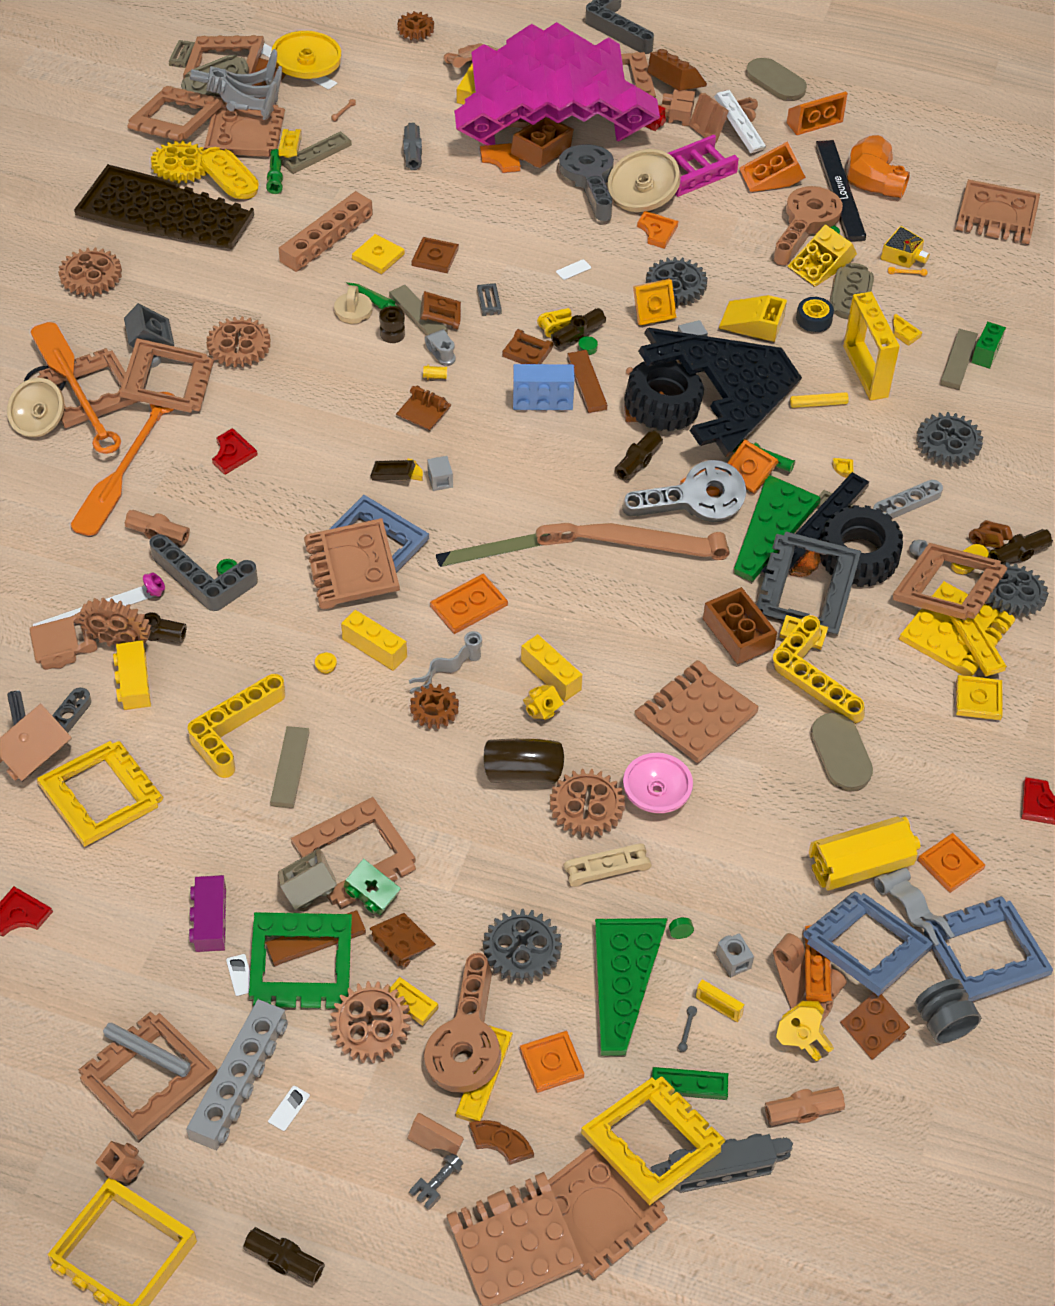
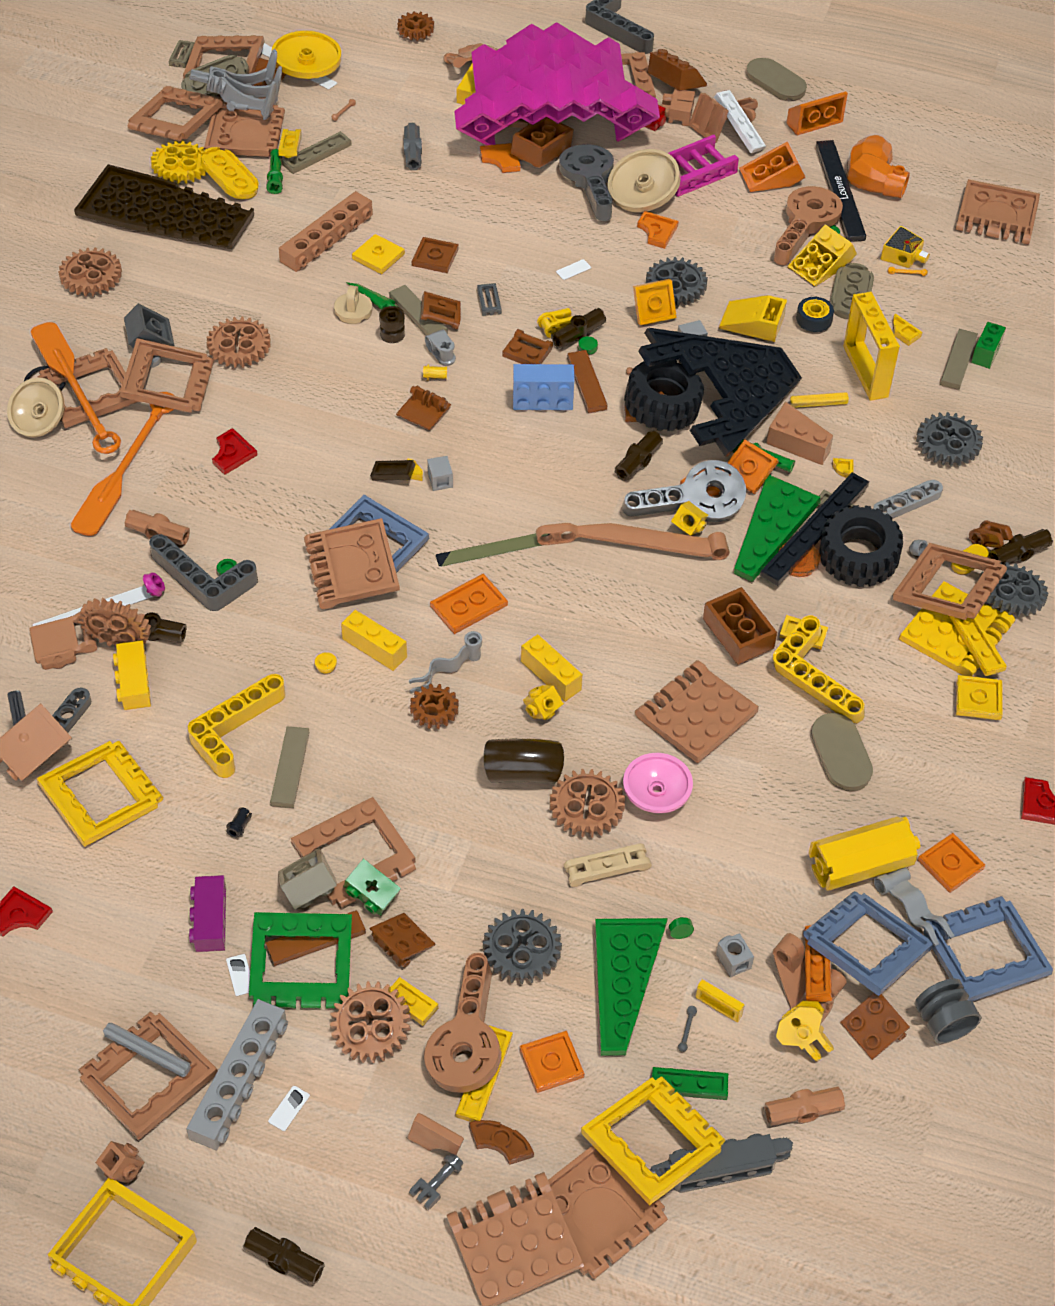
(236, 827): none -> black pin
(681, 518): none -> yellow brick
(799, 435): none -> nougat wedge
(839, 586): dark grey hinge -> none

